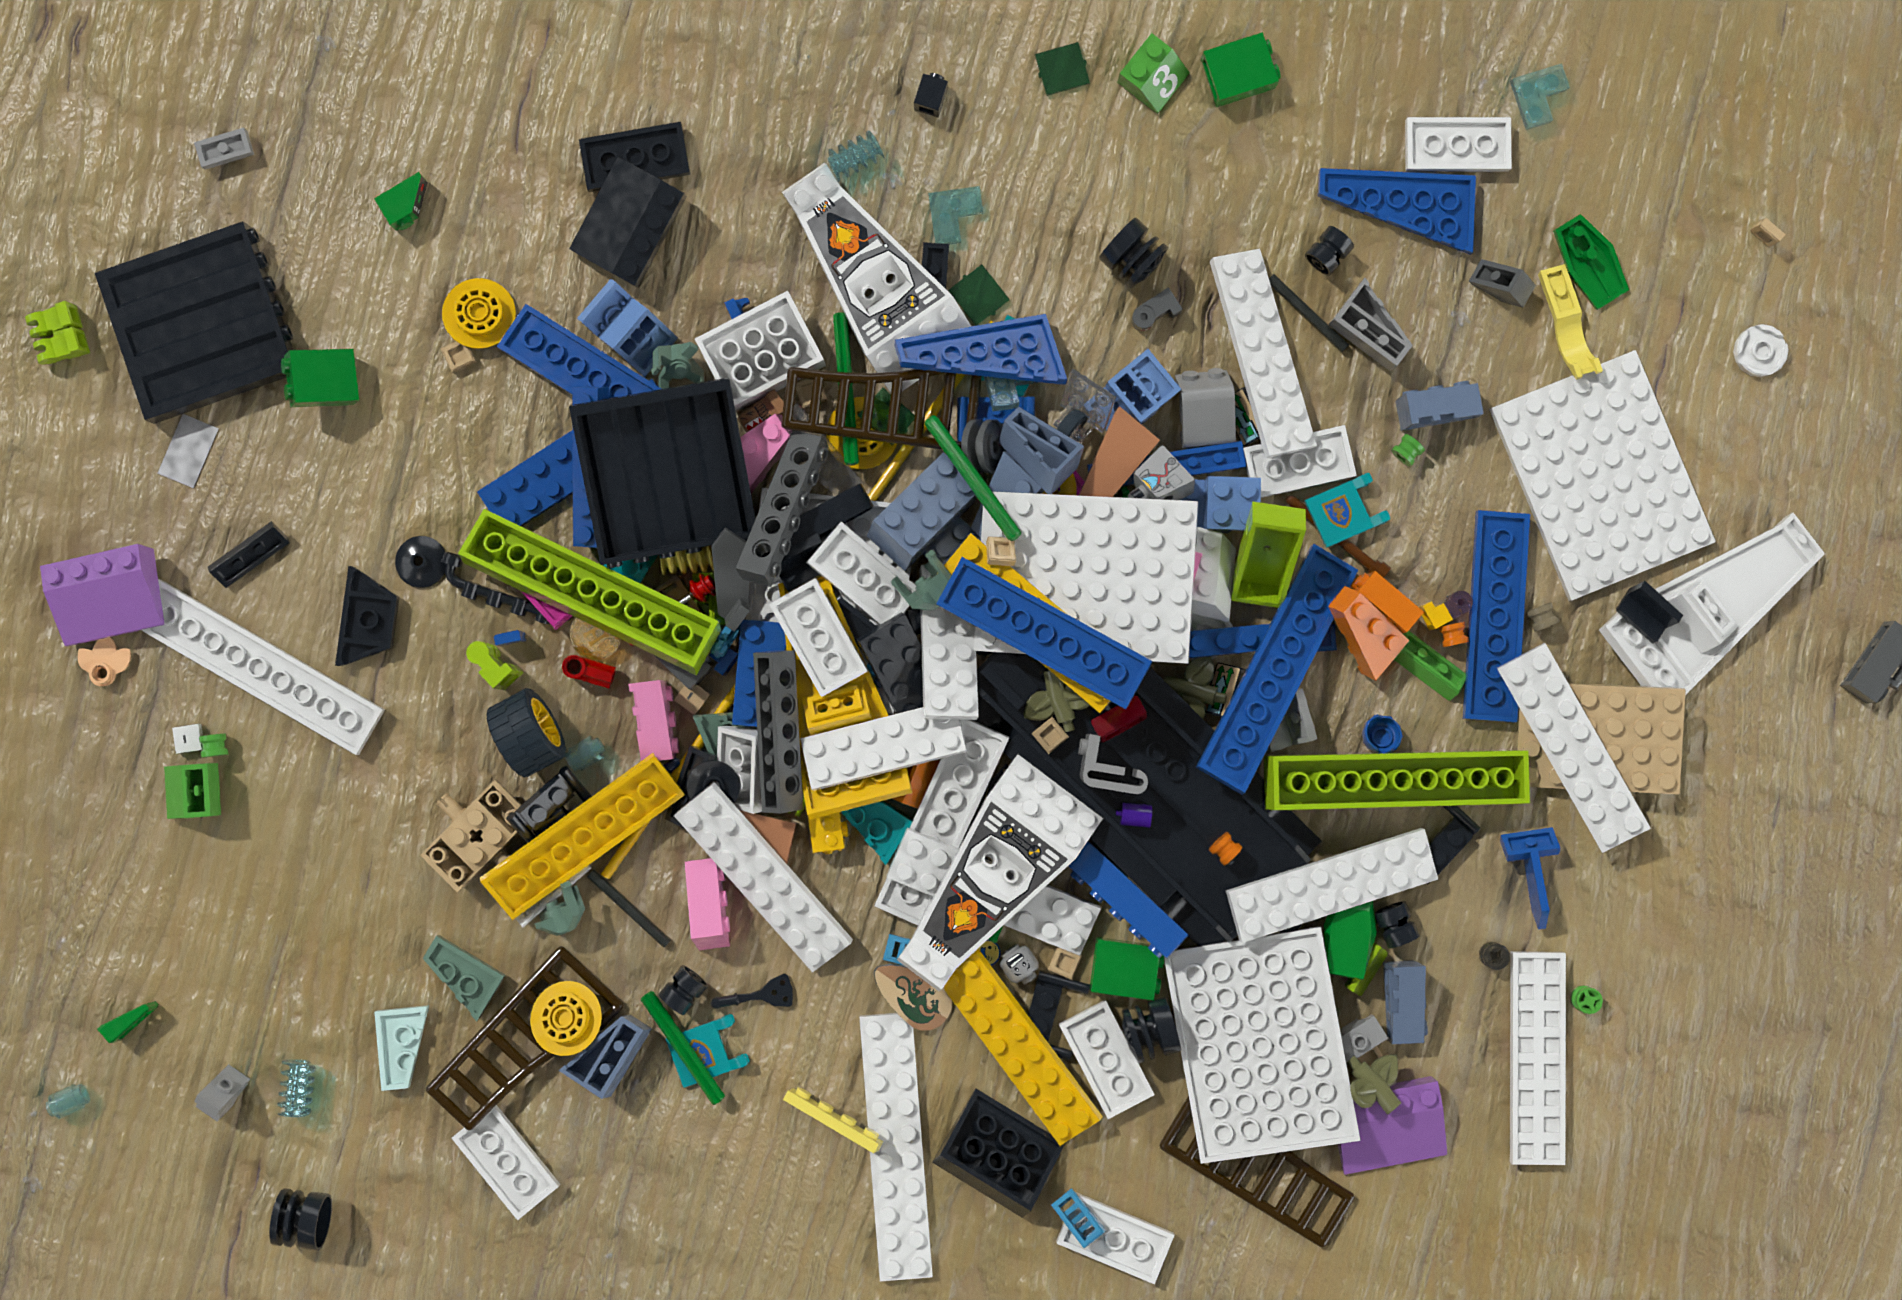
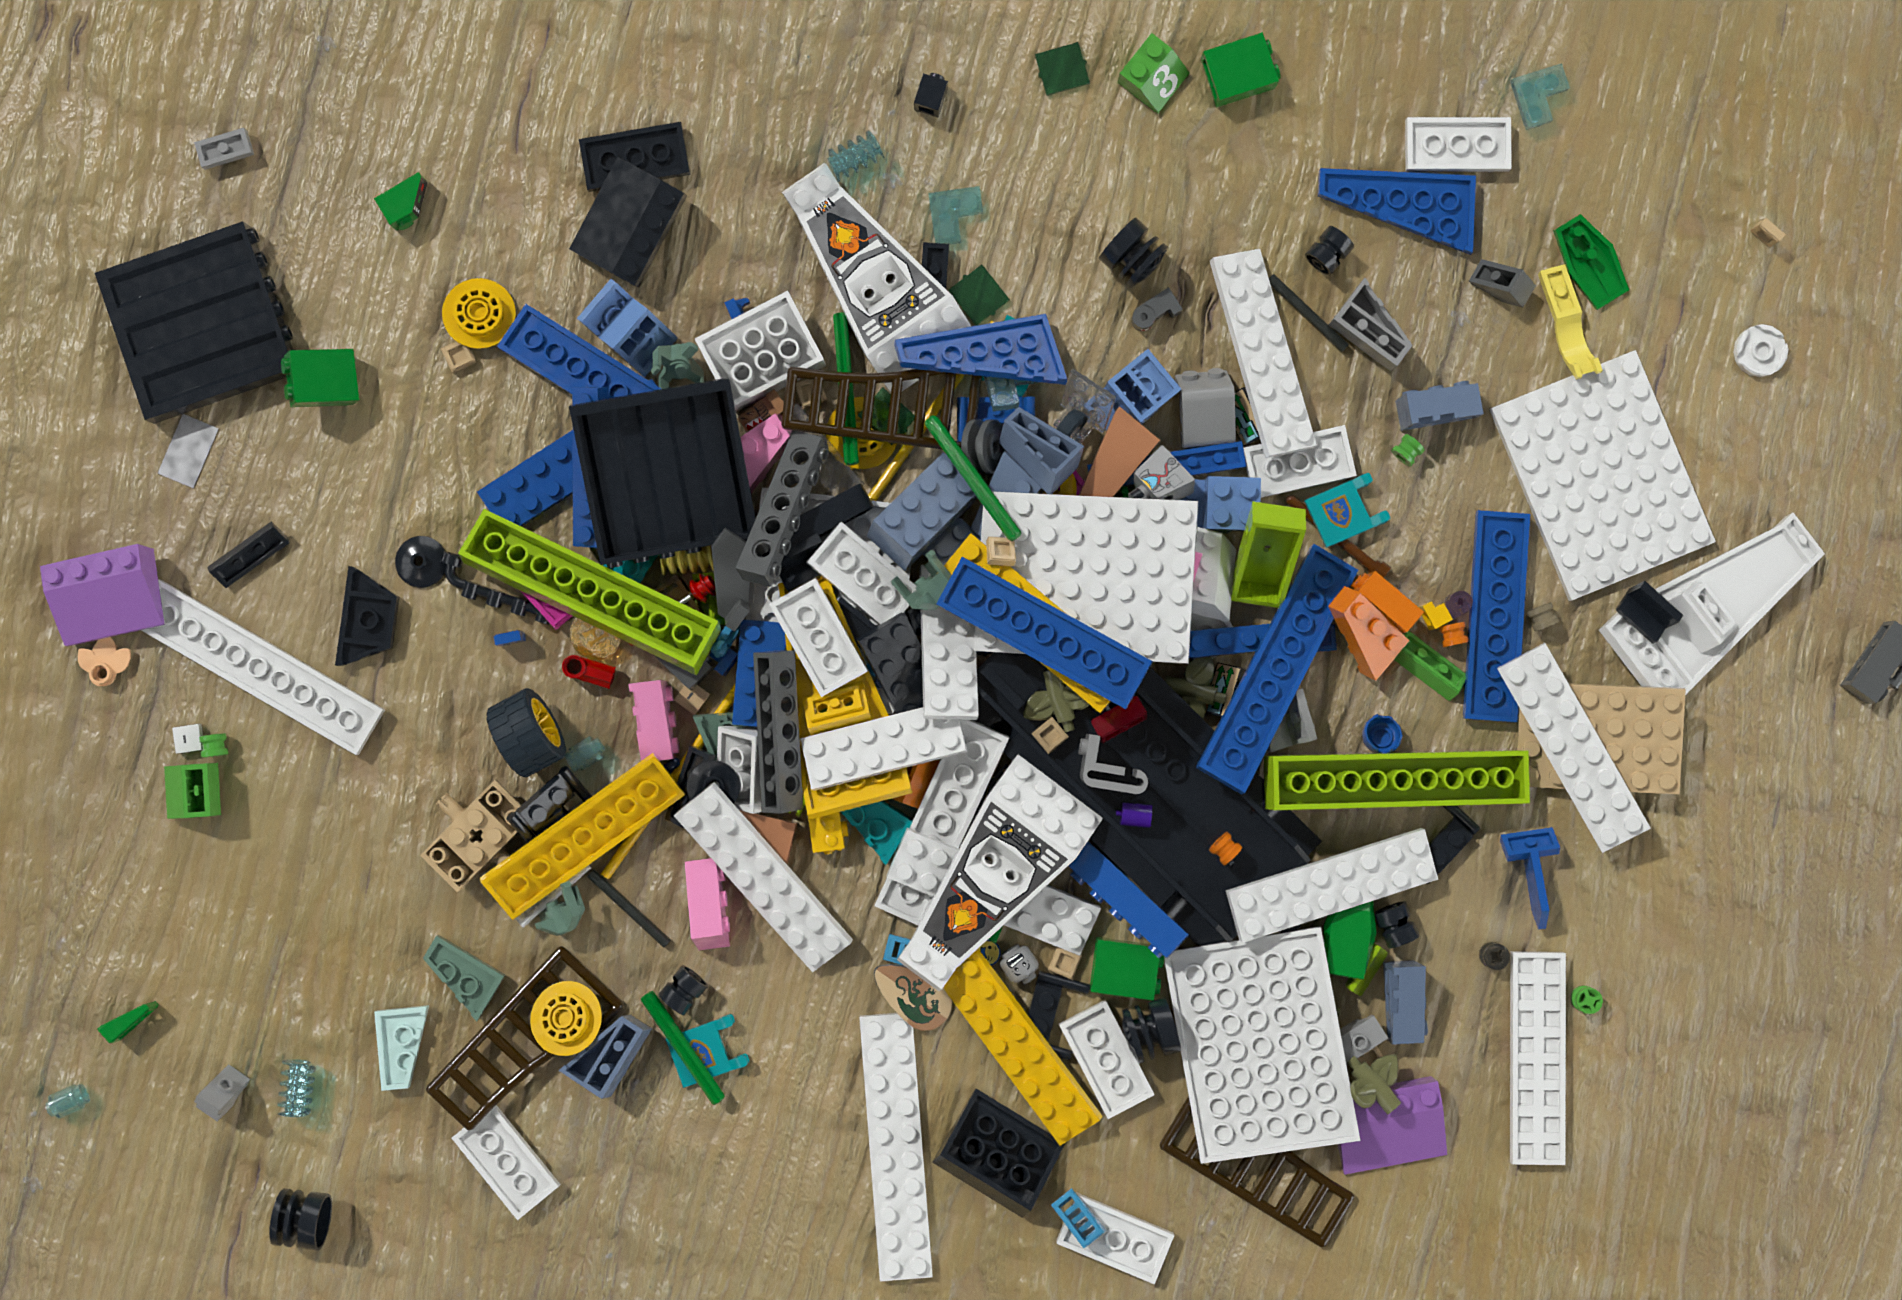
(65, 325): lime legs -> none
(494, 669): lime legs -> none
(764, 994): black piece -> none
(842, 1124): light yellow plate -> none

